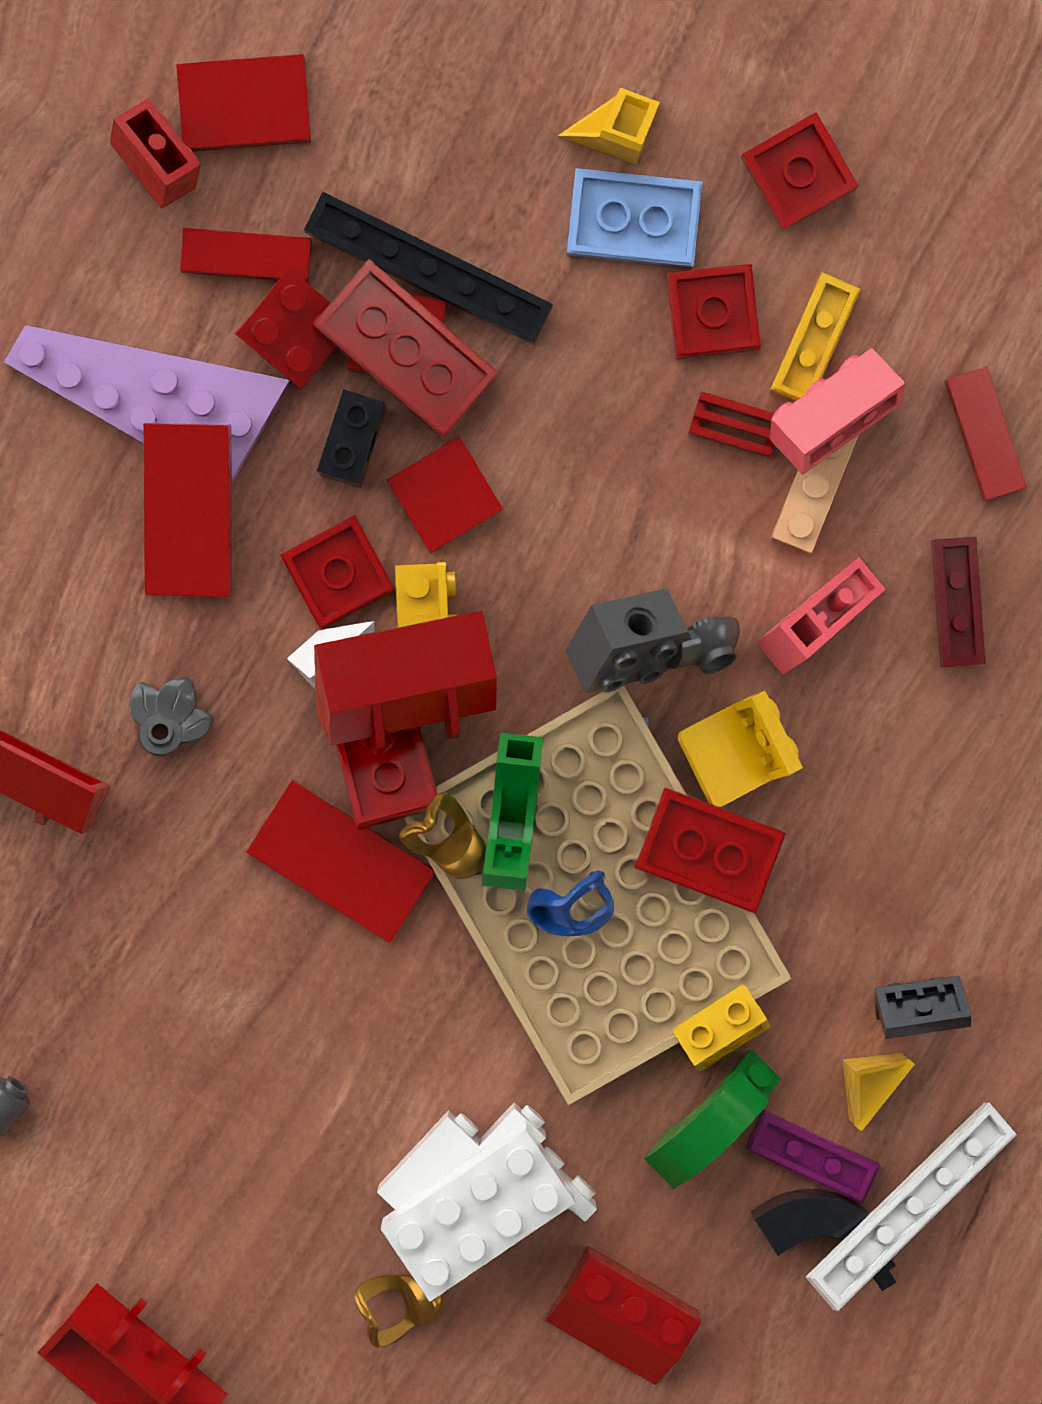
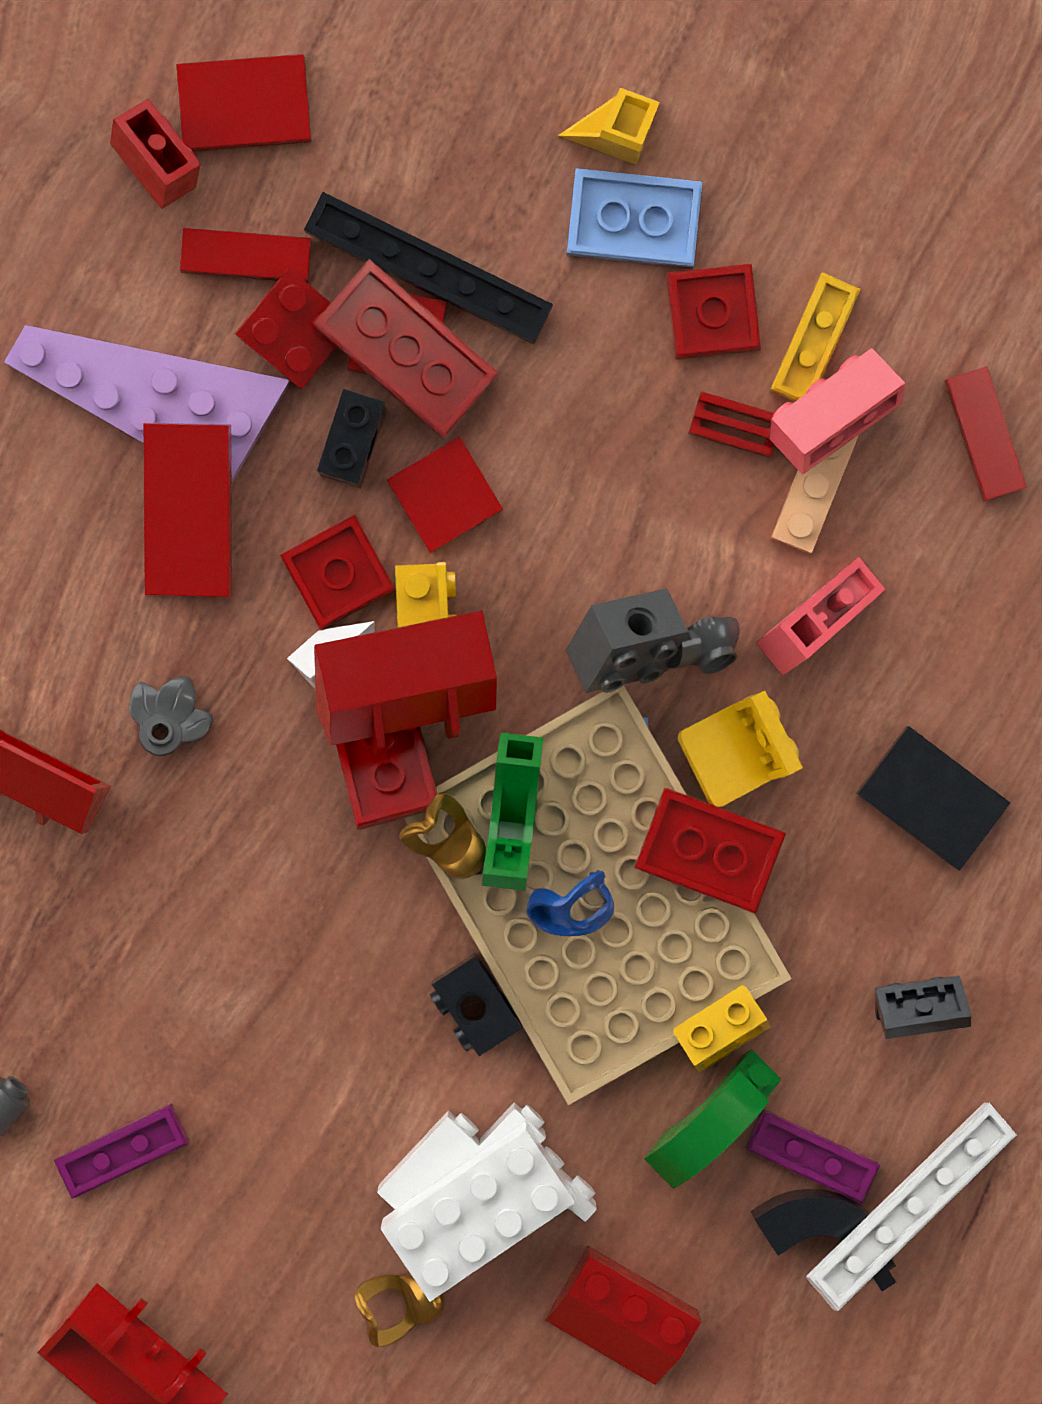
(121, 1151): none -> magenta tile
(340, 864): red tile -> none
(473, 979): none -> black brick
(799, 171): red plate -> none
(871, 1082): yellow slope -> none
(933, 798): none -> black tile
(958, 601): dark red plate -> none

